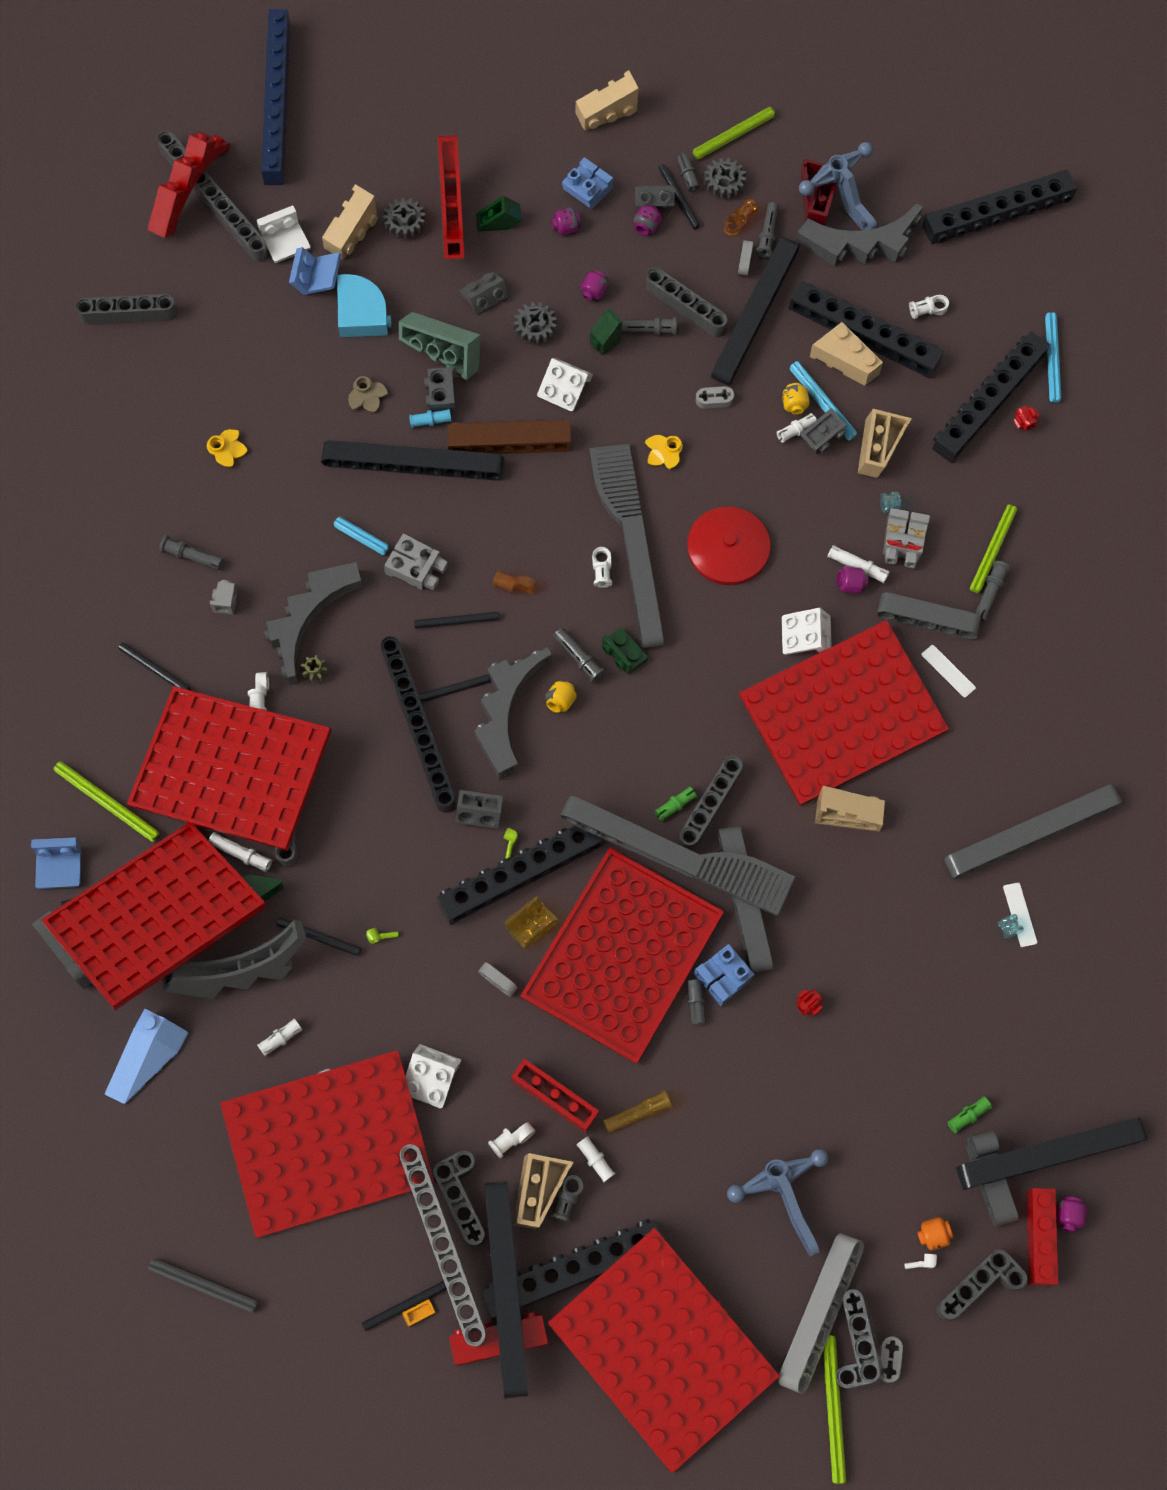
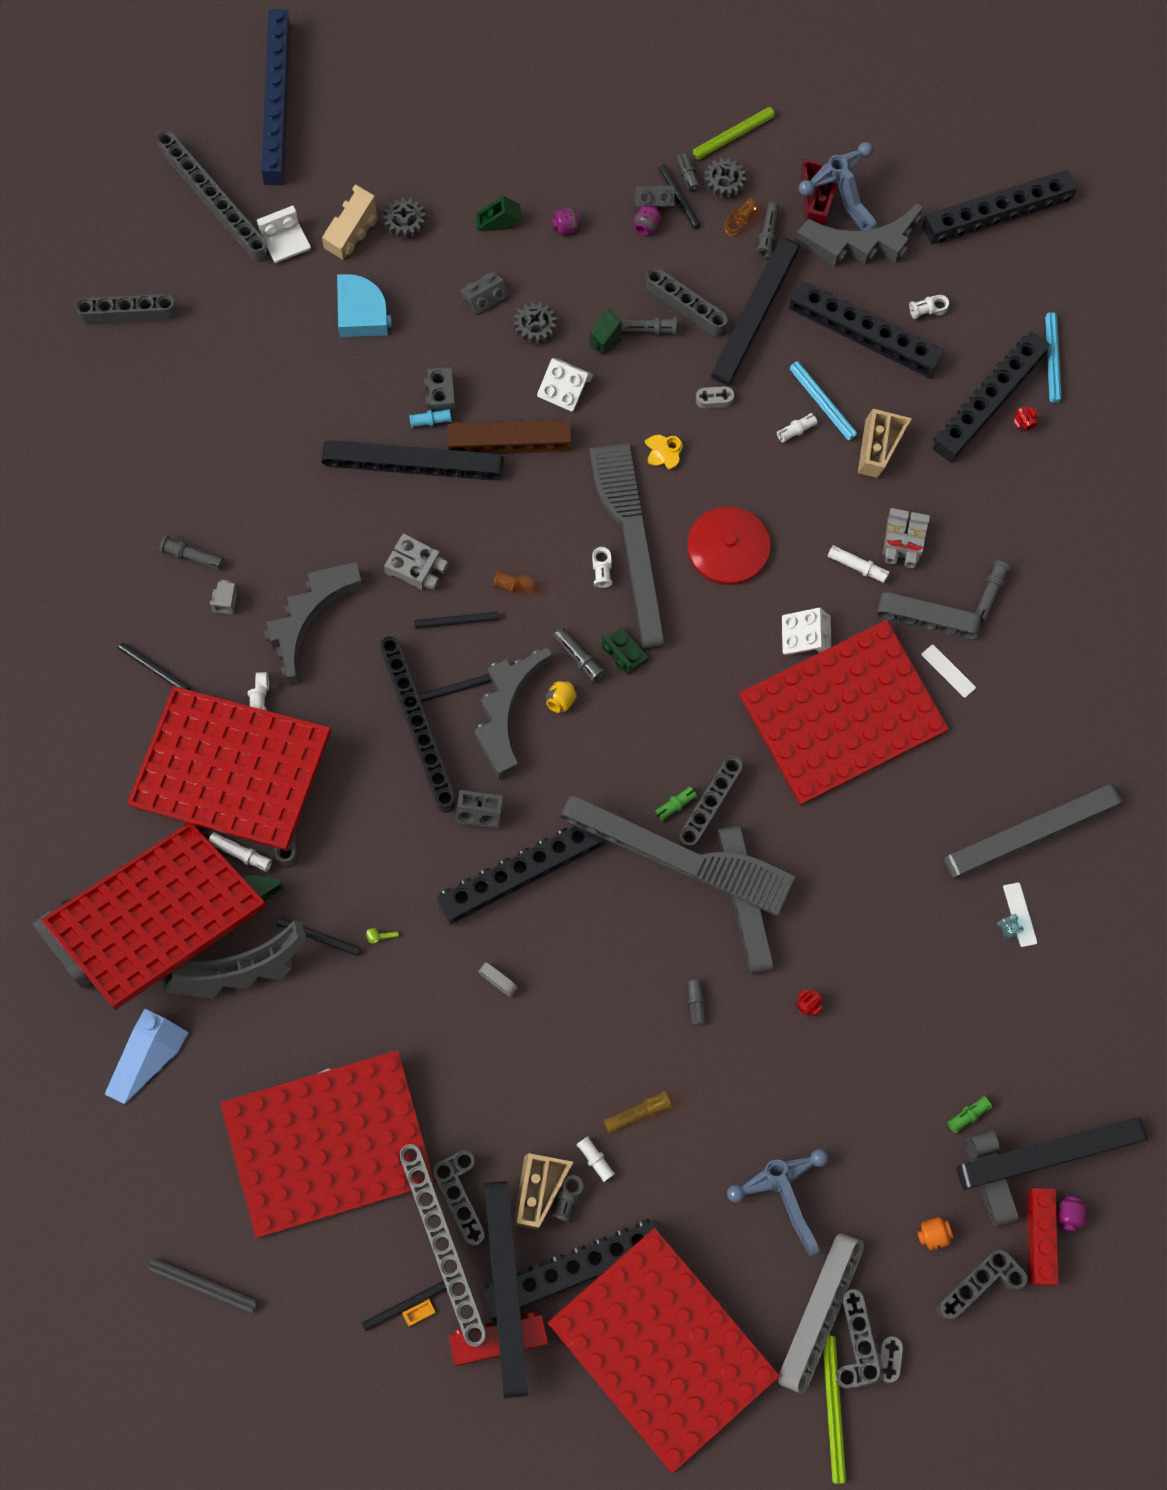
(57, 863): medium blue bracket -> none
(106, 801): lime axle -> none
(186, 171): red arch -> none
(229, 447): yellow plate -> none
(279, 1037): white pin -> none
(313, 273): medium blue bracket -> none
(318, 672): olive gear -> none
(361, 535): medium azure axle -> none
(368, 396): dark tan plate -> none
(431, 1075): white bracket -> none
(442, 342): sand green wedge -> none
(451, 197): red arch -> none
(507, 1139): white connector -> none
(512, 836): lime hand -> none
(530, 922): clear yellow bracket -> none
(554, 1096): red brick -> none
(588, 183): medium blue hips -> none
(594, 286): magenta head -> none
(609, 104): tan wedge -> none
(622, 955): red plate -> none
(723, 963): medium blue hips -> none
(745, 258): light grey beam -> none
(795, 398): yellow head -> none
(824, 431): dark grey bracket -> none
(848, 354): tan wedge -> none
(849, 810): tan wedge -> none
(851, 580): magenta head -> none
(890, 501): clear light blue wheel -> none
(930, 1262): white hand -> none
(993, 548): lime axle -> none

